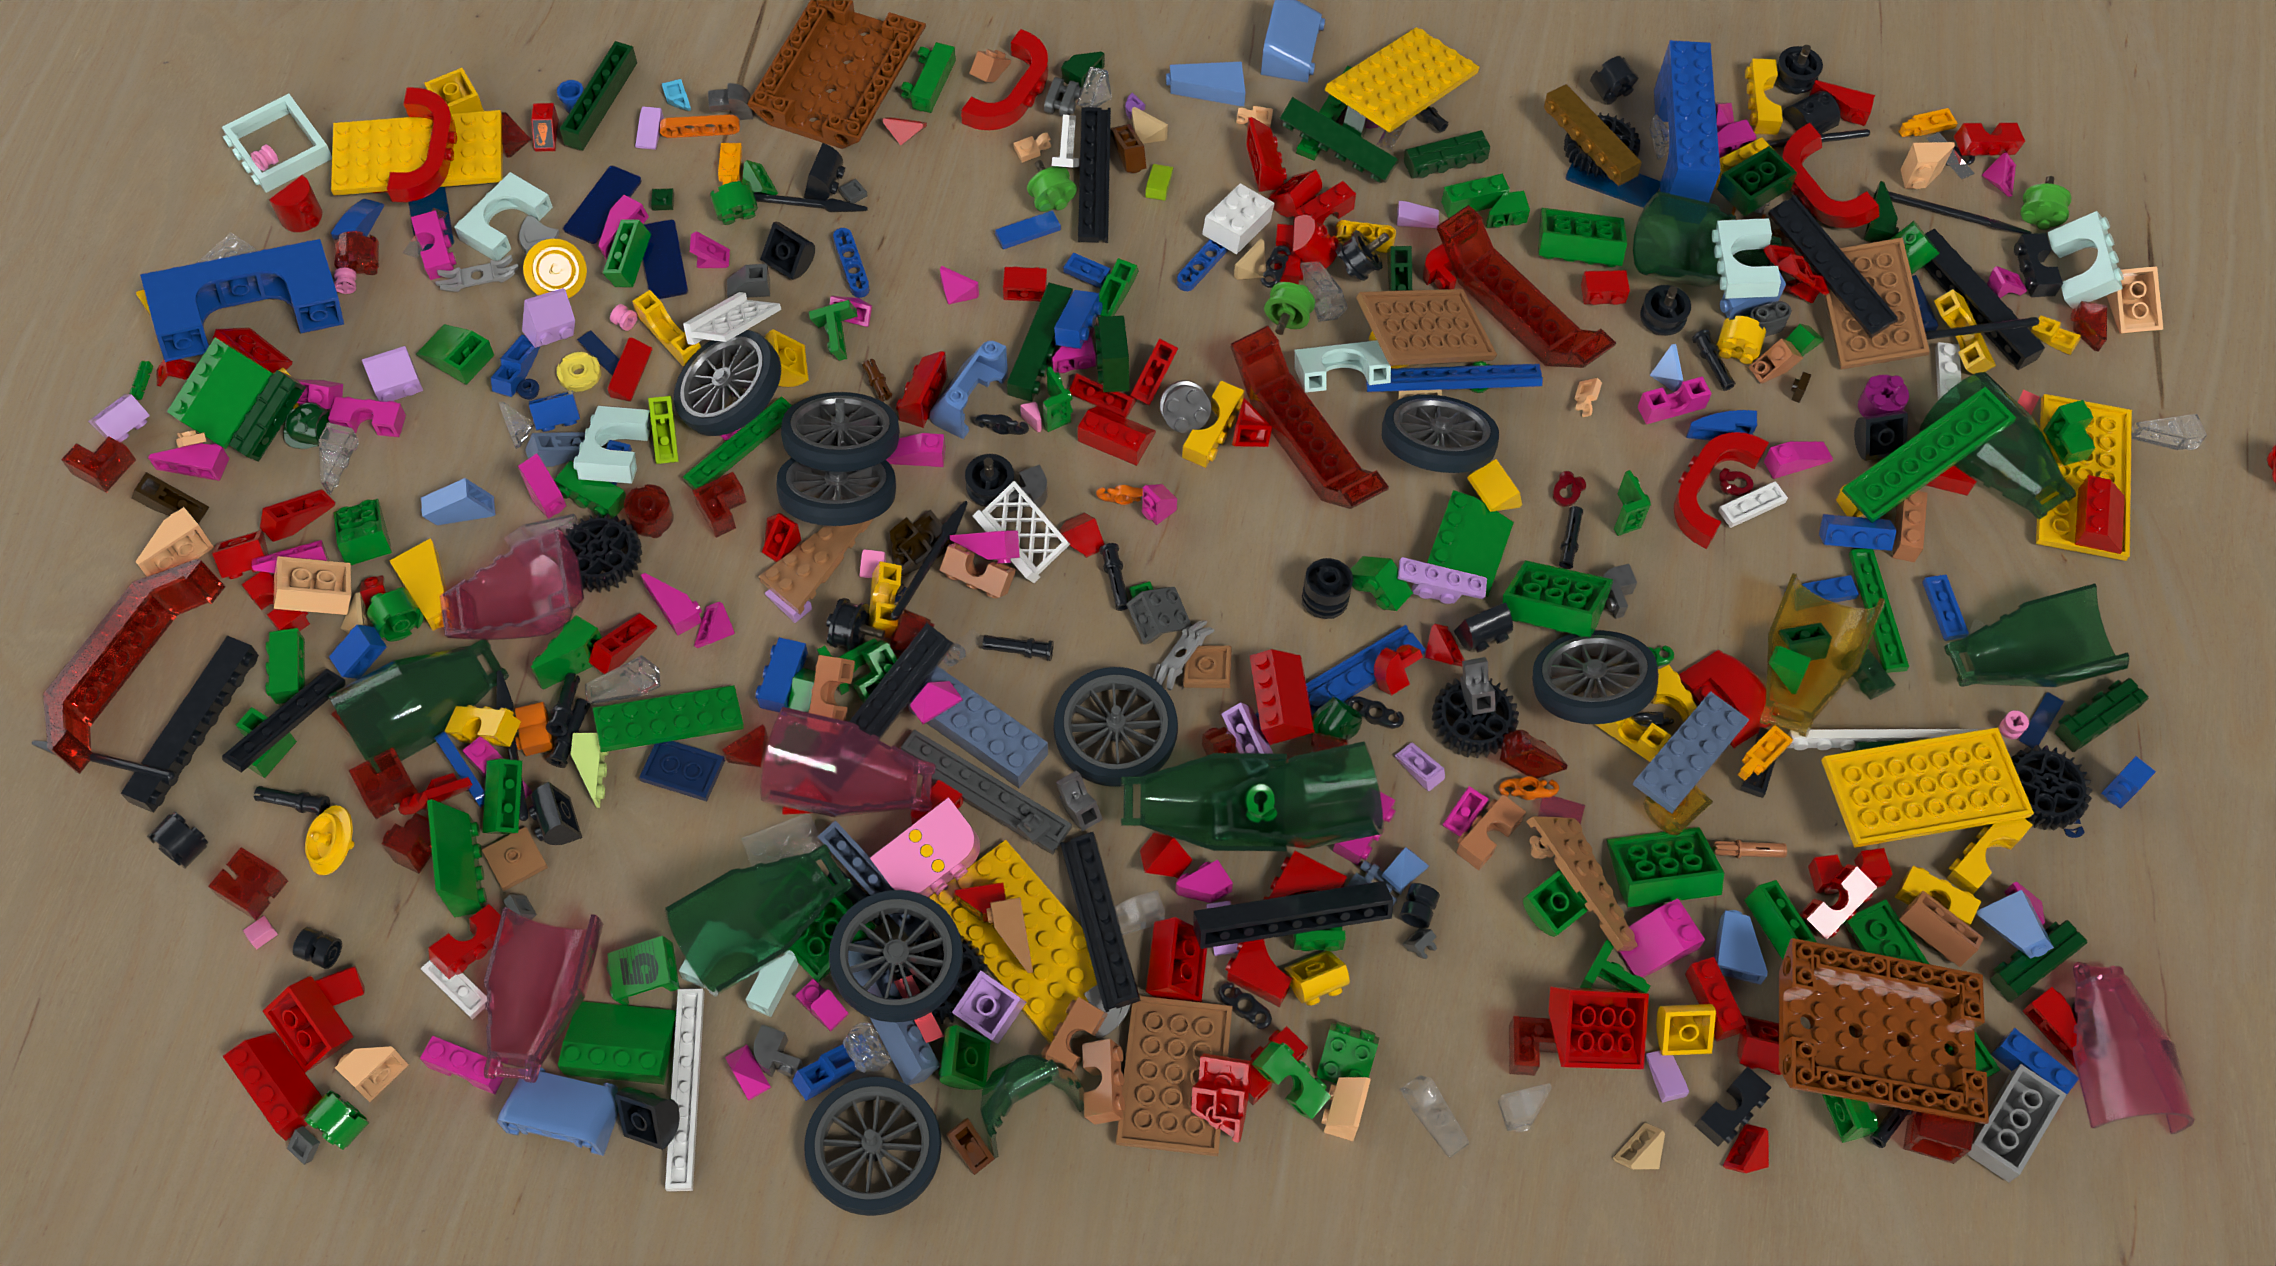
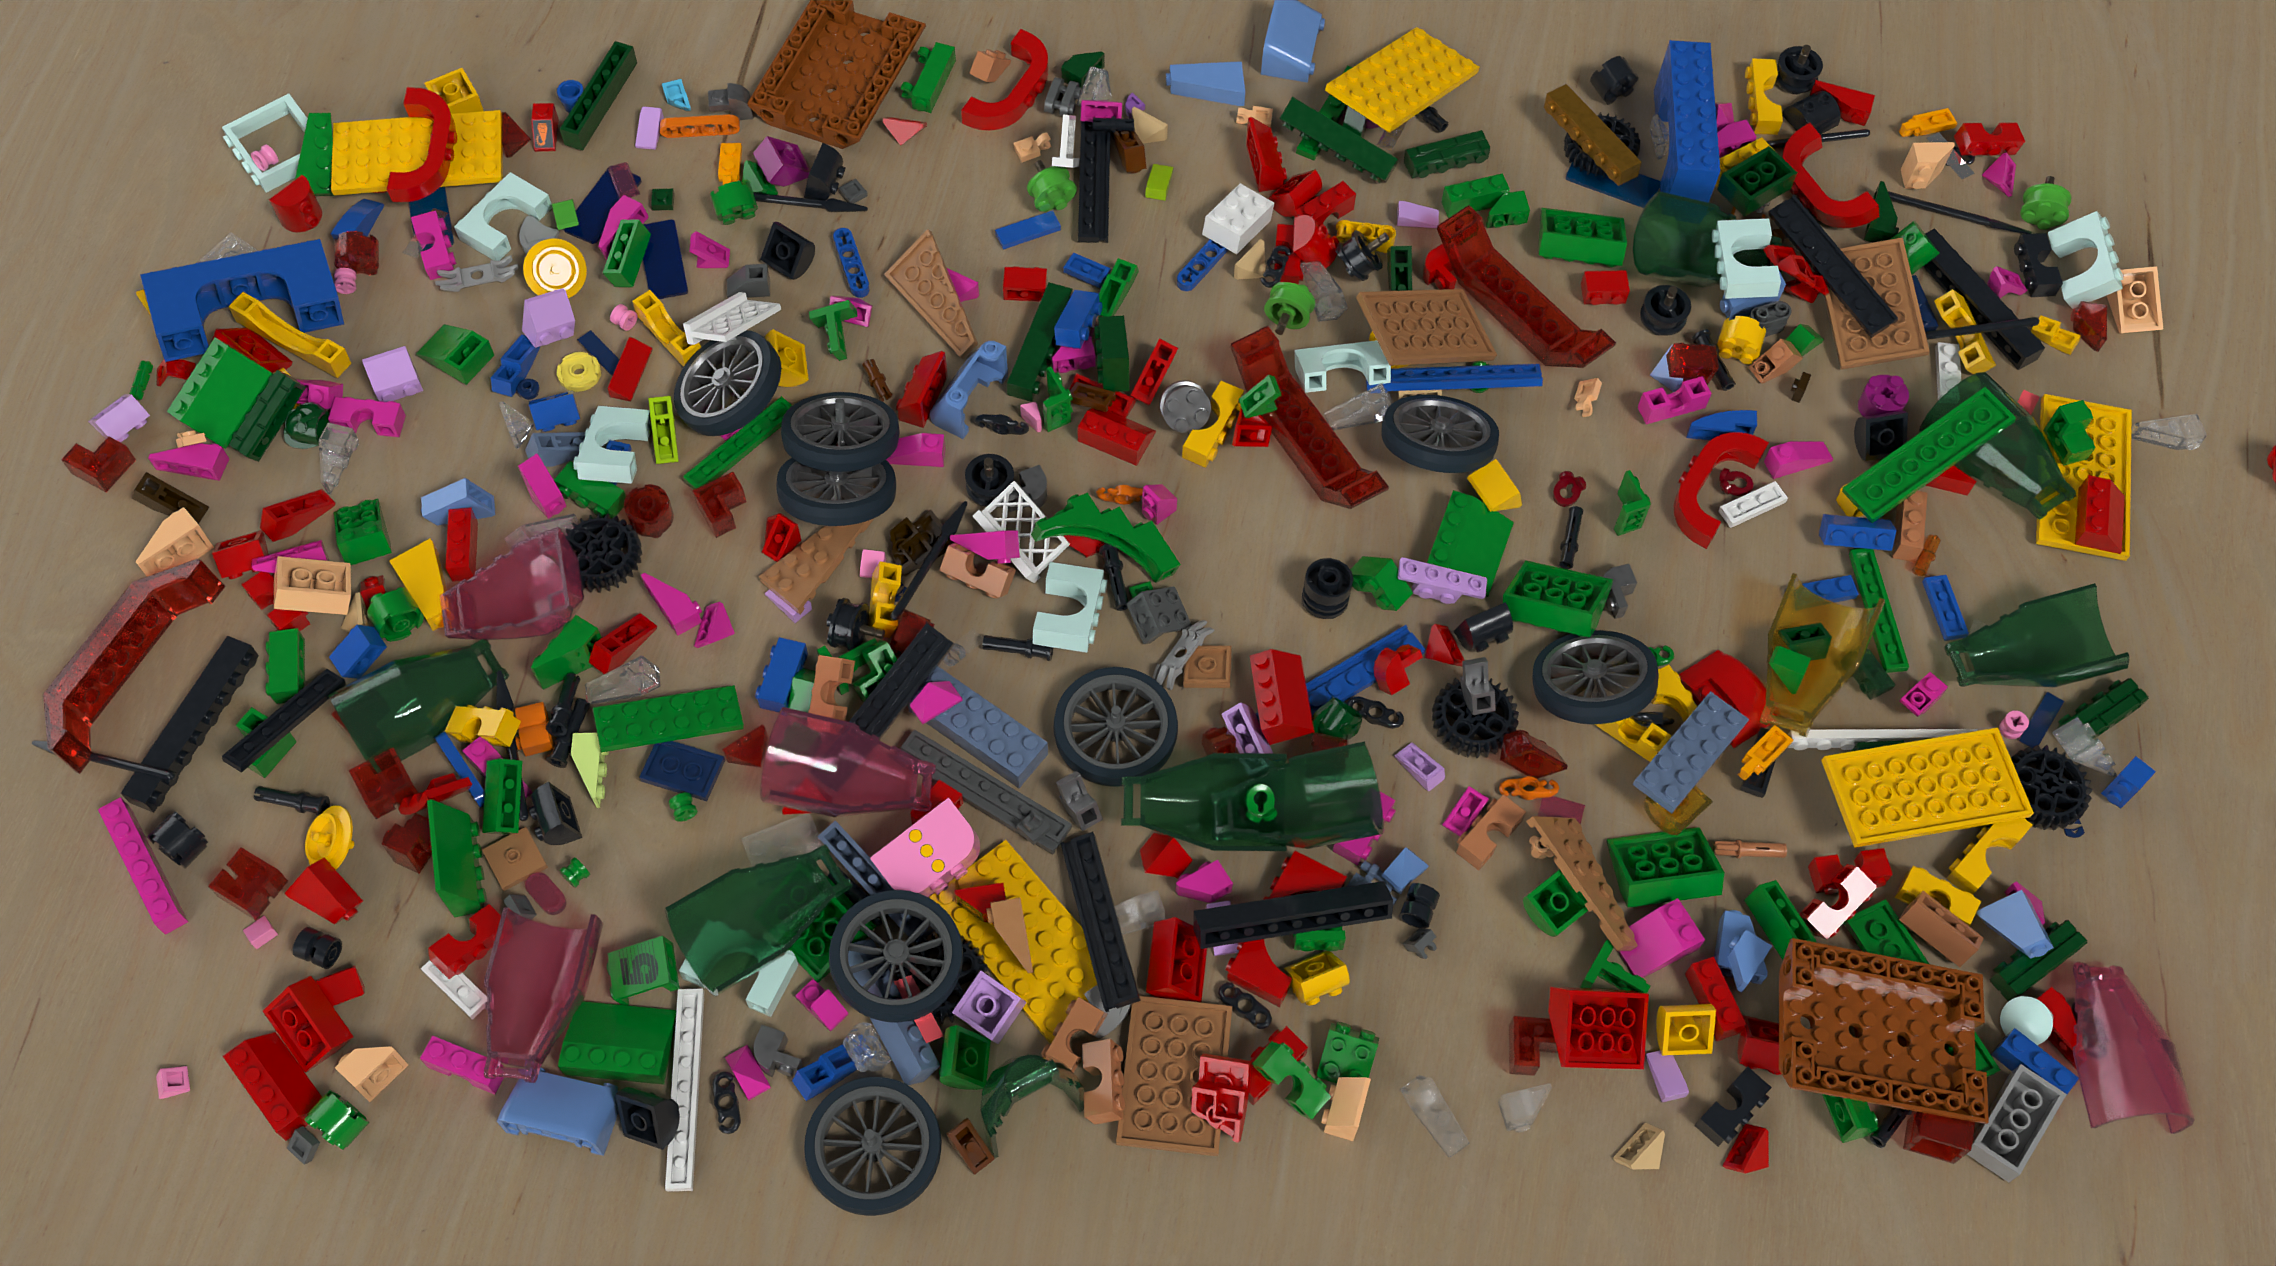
(143, 866): none -> dark pink brick
(172, 1081): none -> bright pink slope
(316, 153): none -> green wing
(319, 352): none -> yellow arch
(325, 892): none -> red slope
(461, 544): none -> red brick
(545, 893): none -> clear pink tile
(565, 214): none -> bright green slope
(574, 872): none -> green wheel
(623, 180): none -> clear pink tile
(682, 807): none -> green wheel
(733, 1111): none -> black piece
(781, 162): none -> magenta slope
(929, 288): none -> medium nougat wing
(1075, 630): none -> light aqua arch
(1092, 396): none -> reddish brown tile
(1100, 109): none -> dark pink slope
(1111, 526): none -> green arch
(1113, 124): none -> black pin
(1260, 398): none -> green slope
(1361, 410): none -> clear slope
(1692, 361): none -> clear red brick
(1746, 957): none -> medium blue slope
(1924, 694): none -> dark pink slope
(1926, 556): none -> clear orange axle
(2028, 1017): none -> light aqua dish
(2082, 748): none -> clear slope

